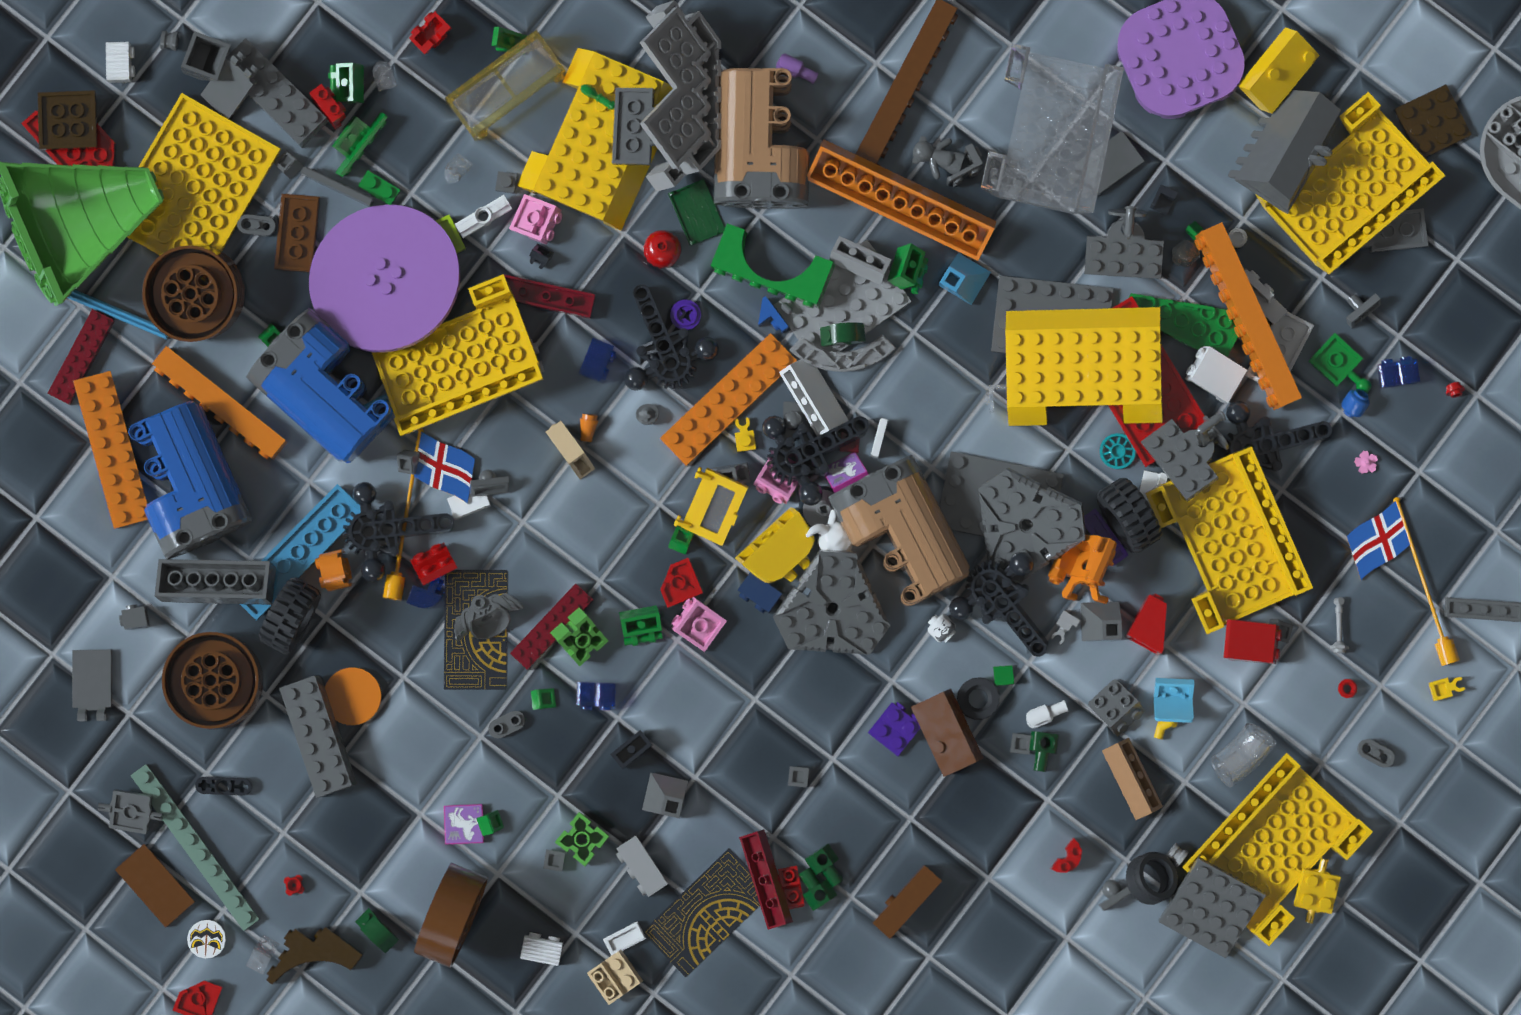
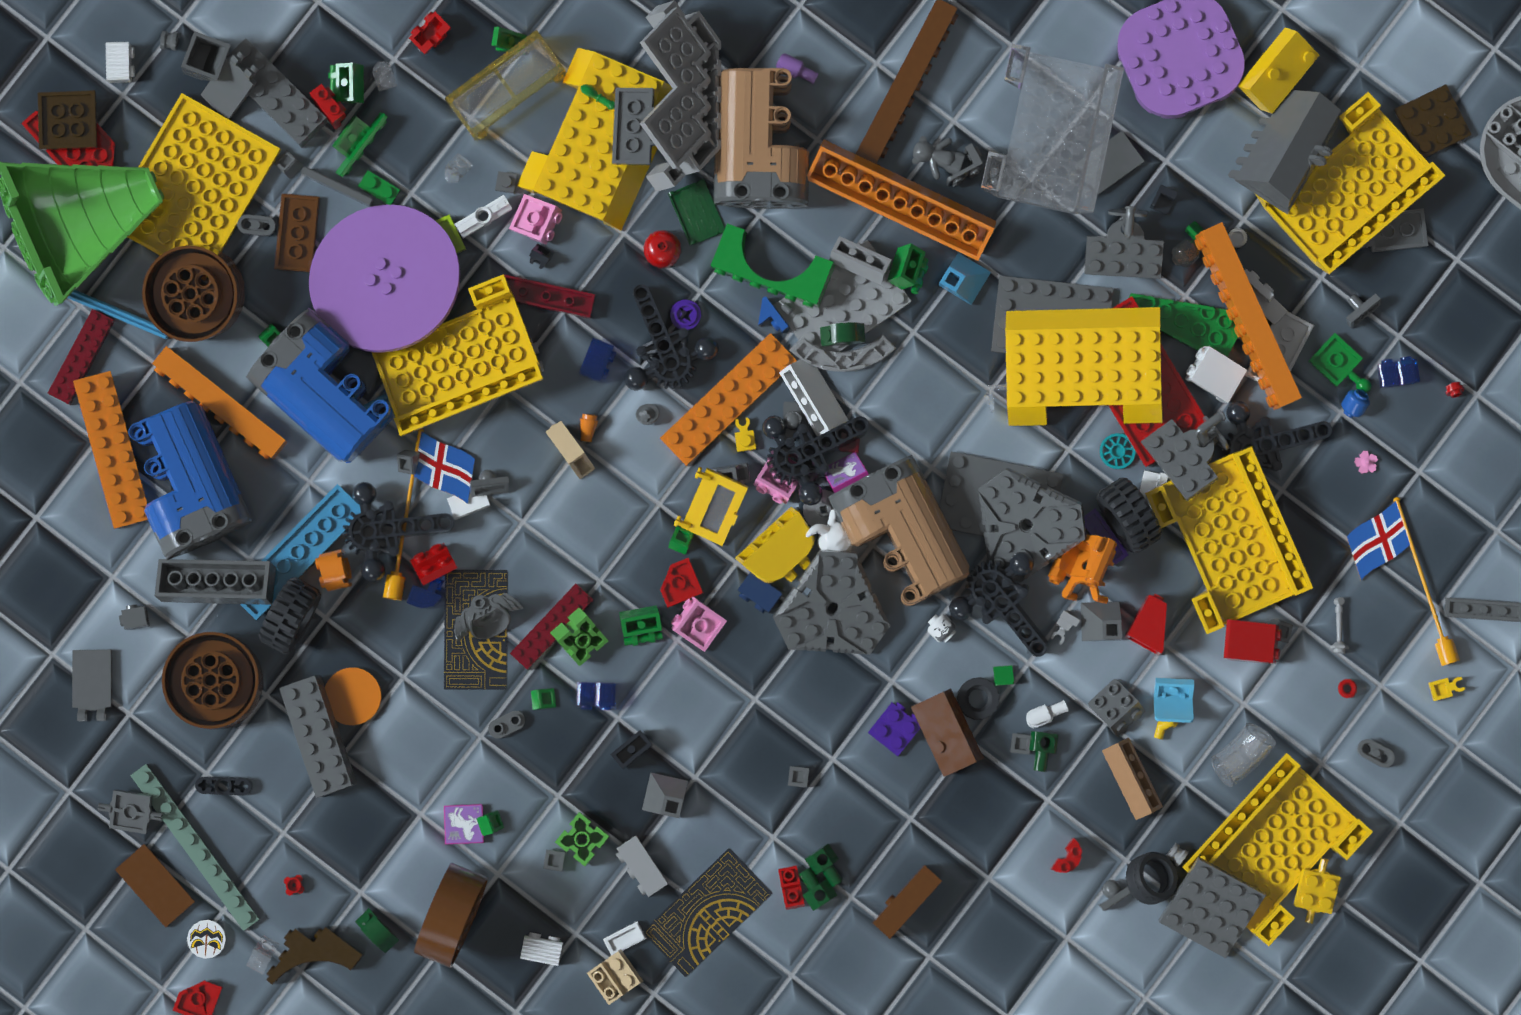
(766, 879): dark red piece -> none
(879, 437): white tile -> none

